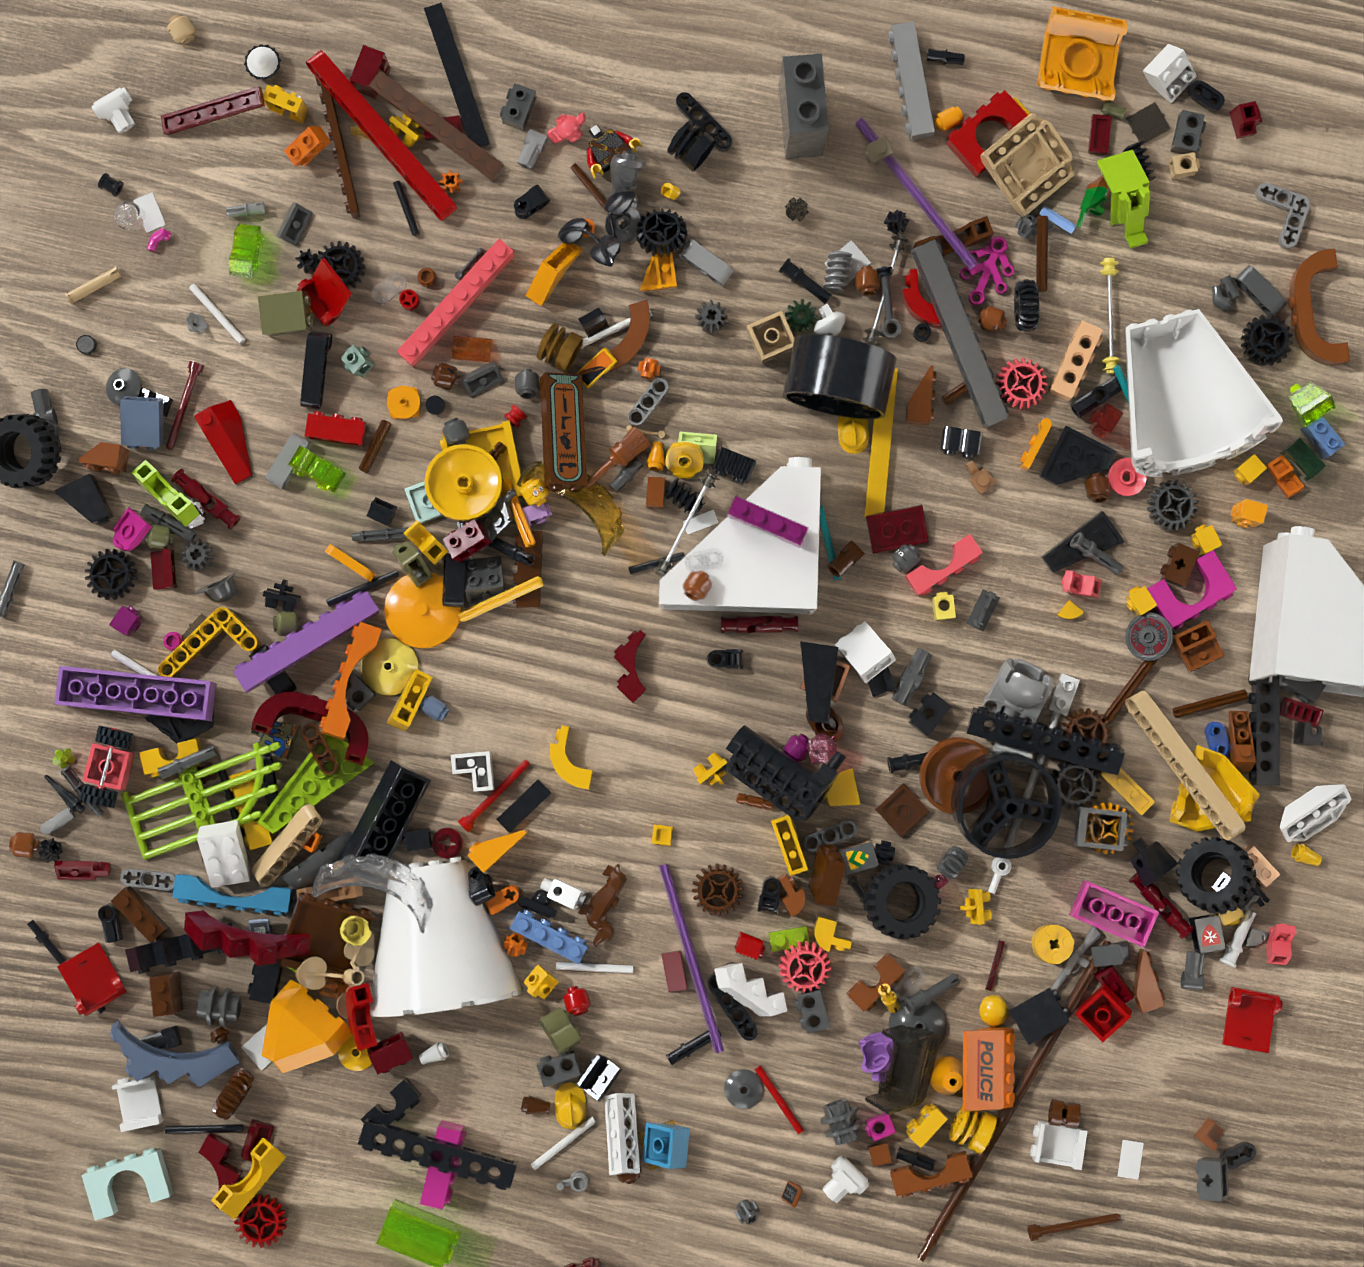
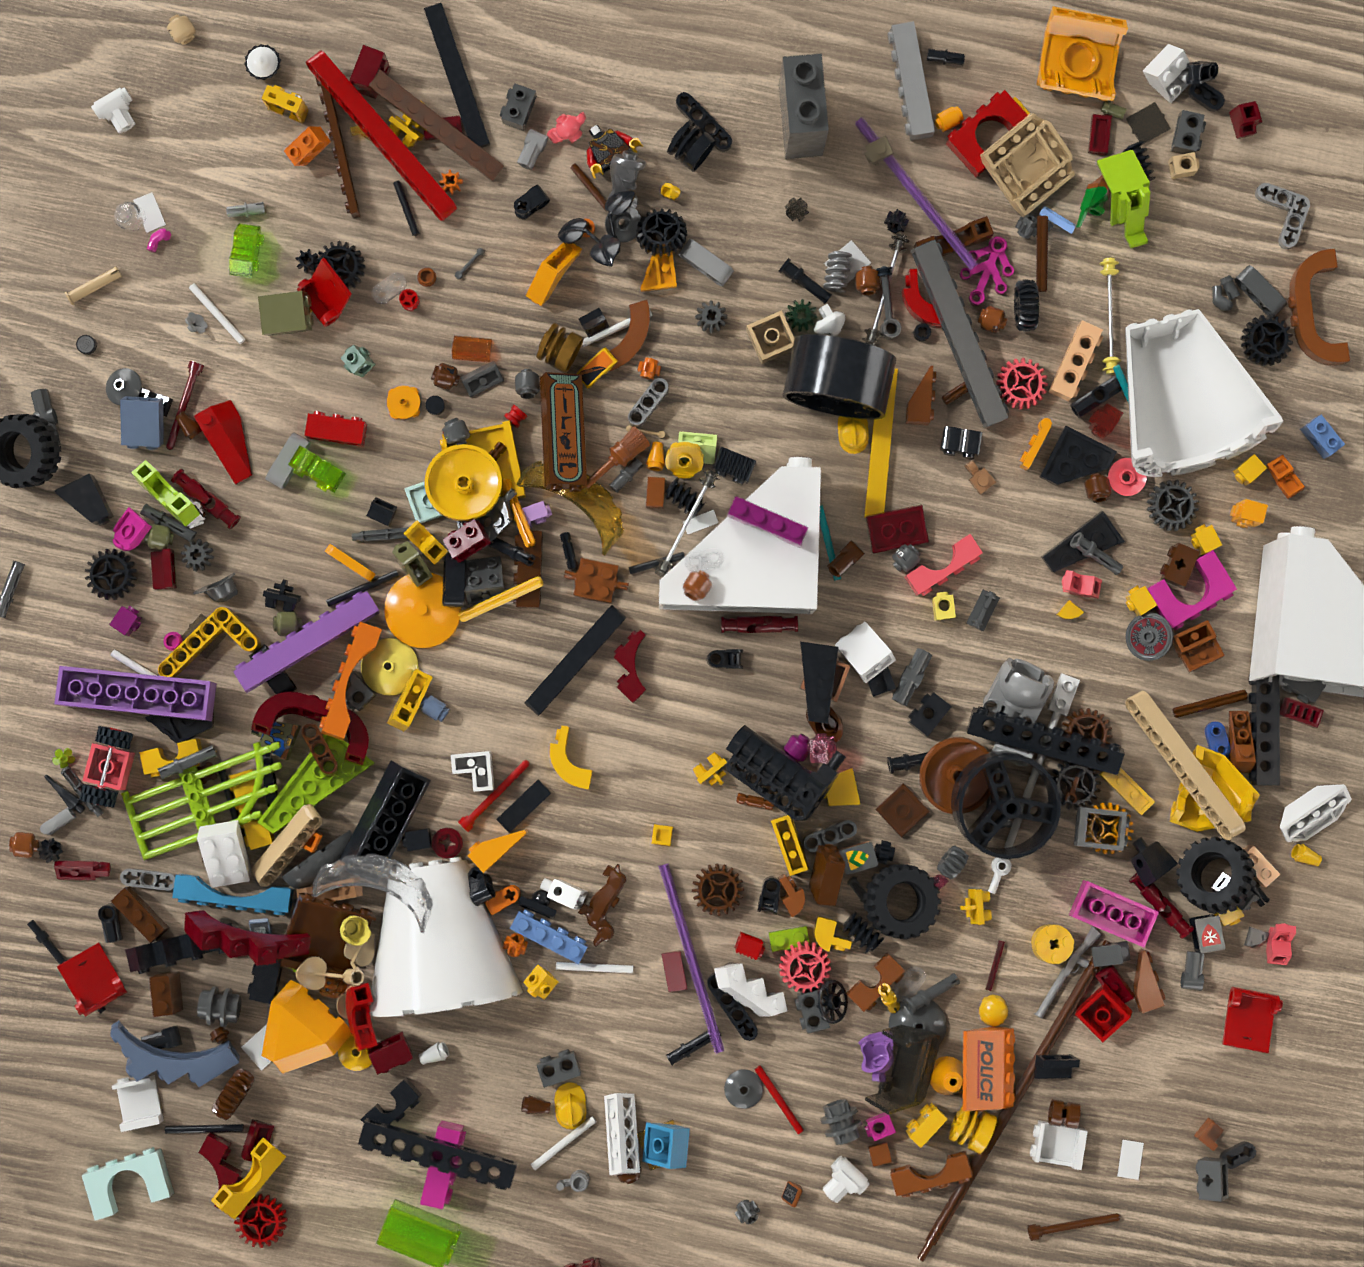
(106, 456): dark orange slope -> none
(110, 184): black bush -> none
(188, 425): none -> reddish brown cone
(212, 110): dark red tile -> none
(294, 224): dark grey slope -> none
(315, 369): black beam -> none
(375, 446): reddish brown axle -> none
(456, 303): coral brick -> none
(534, 492): yellow head -> none
(560, 1030): olive brick -> none
(568, 550): none -> black axle
(575, 660): none -> black beam
(576, 1001): red head -> none
(596, 580): none -> dark orange plate
(599, 1076): bracket -> none
(832, 1001): none -> black wheel
(862, 934): none -> black piece
(915, 1159): black axle -> none
(1040, 1015): black brick -> none
(1055, 1066): none -> black panel
(1072, 791): none -> reddish brown hand
(1128, 690): reddish brown axle -> none
(1201, 72): none -> black piece
(1234, 947): white pin -> none
(1303, 735): black hinge -> none
(1304, 458): clear green panel -> none
(1310, 402): clear neon green torso -> none

